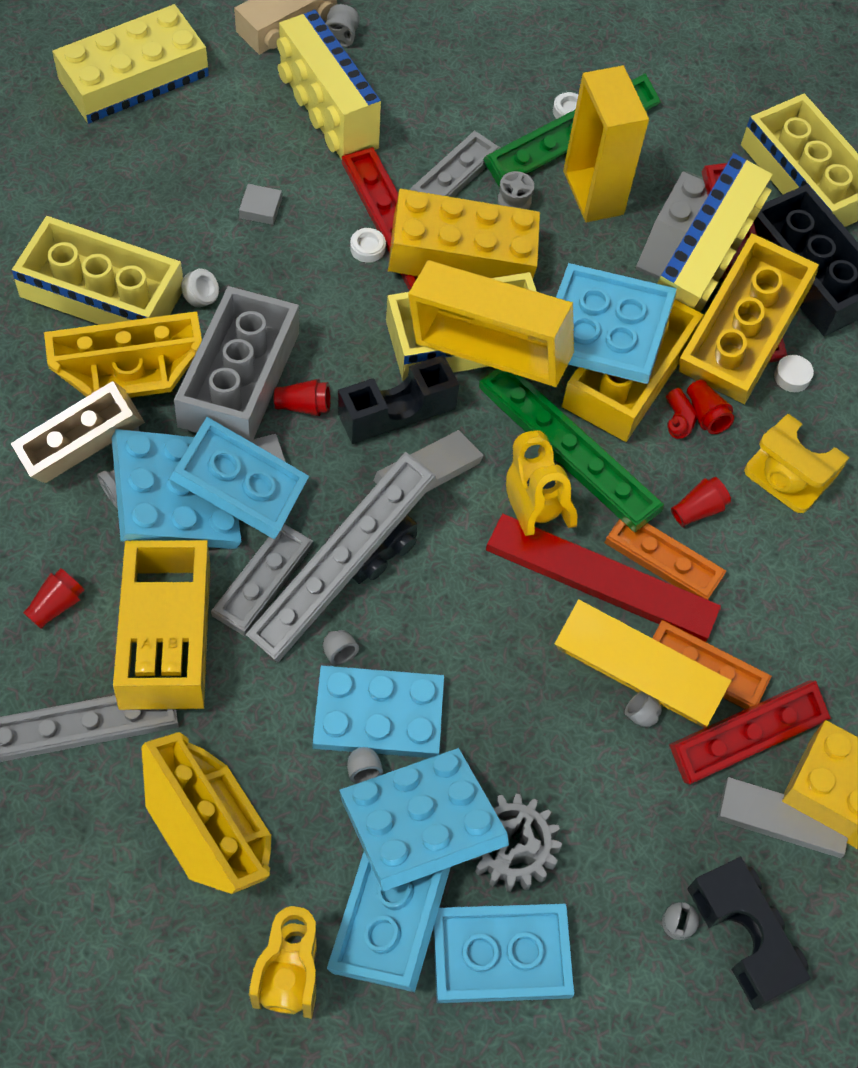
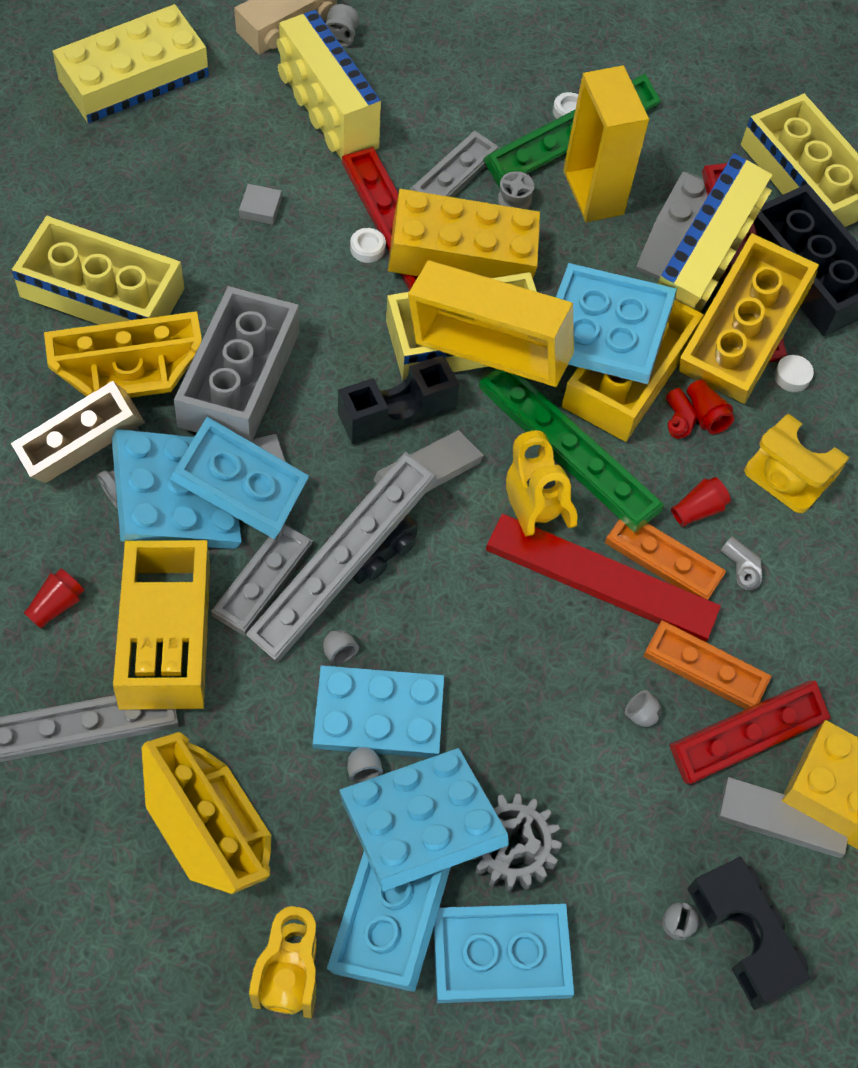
(200, 288): white tile -> none
(304, 397): red cone -> none
(642, 663): yellow piece -> none
(747, 564): none -> light grey arm

